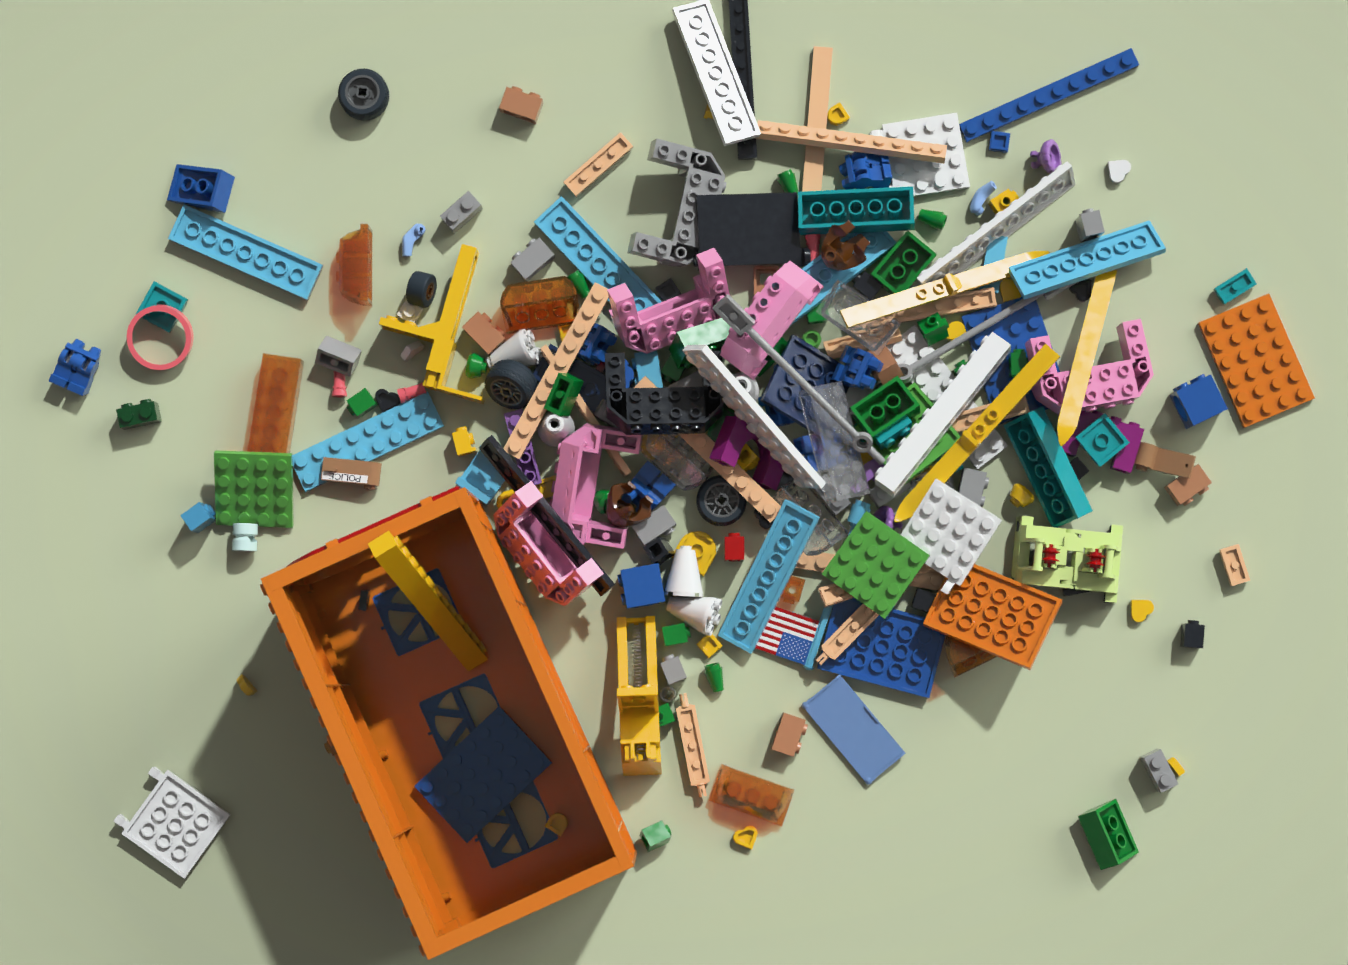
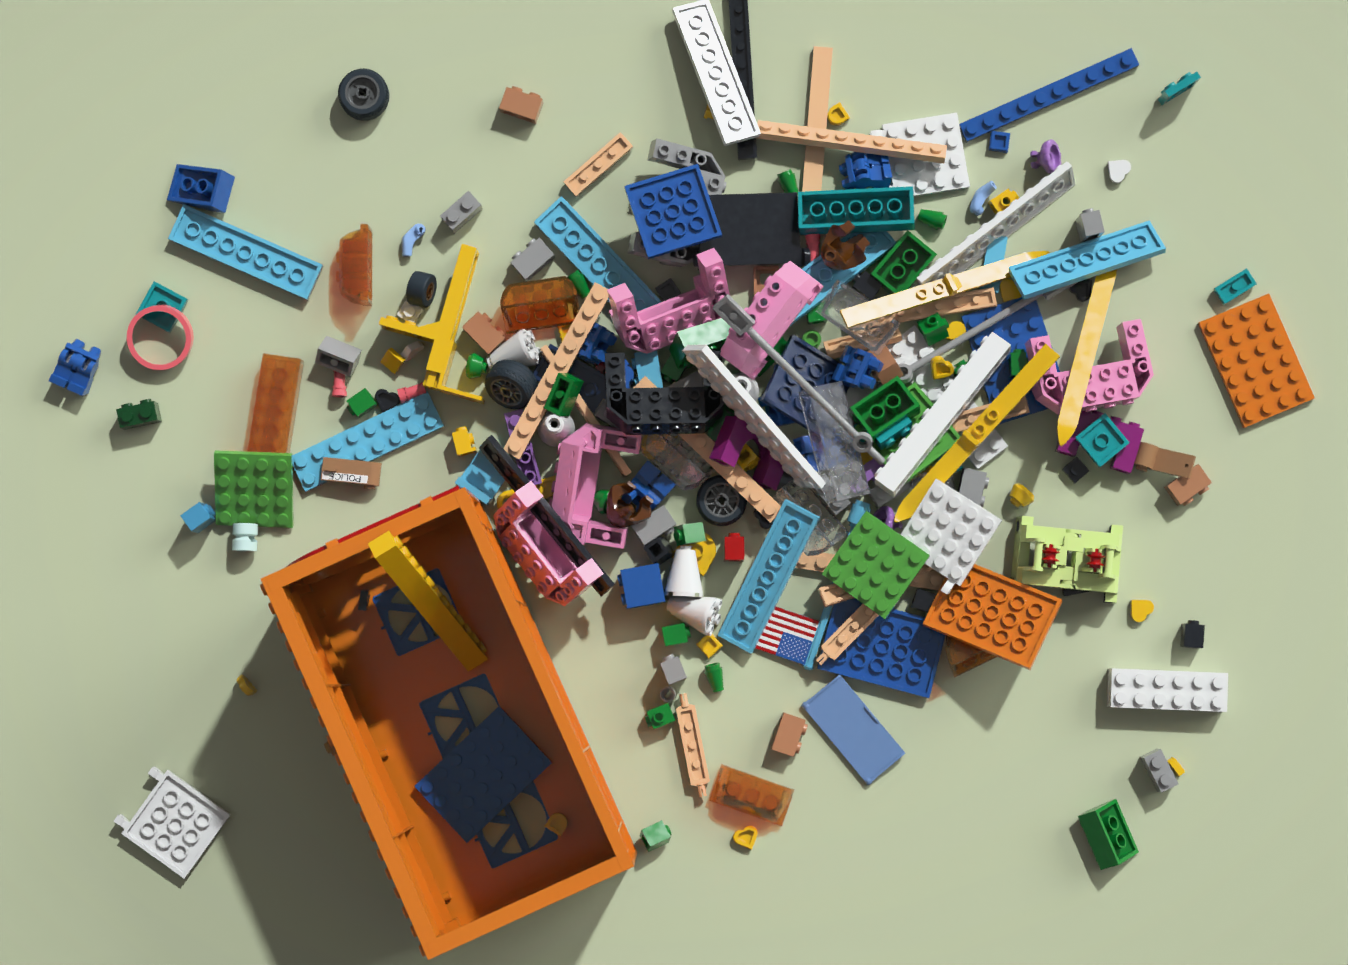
(392, 360): none -> yellow tile
(638, 705): yellow piece -> none
(673, 211): none -> blue plate
(689, 534): none -> brick
(796, 582): clear orange brick -> none
(940, 368): none -> yellow tile
(1048, 467): teal brick -> none
(1167, 690): none -> white brick
(1173, 90): none -> teal plate
(1198, 400): blue brick -> none
(1234, 565): light nougat plate -> none

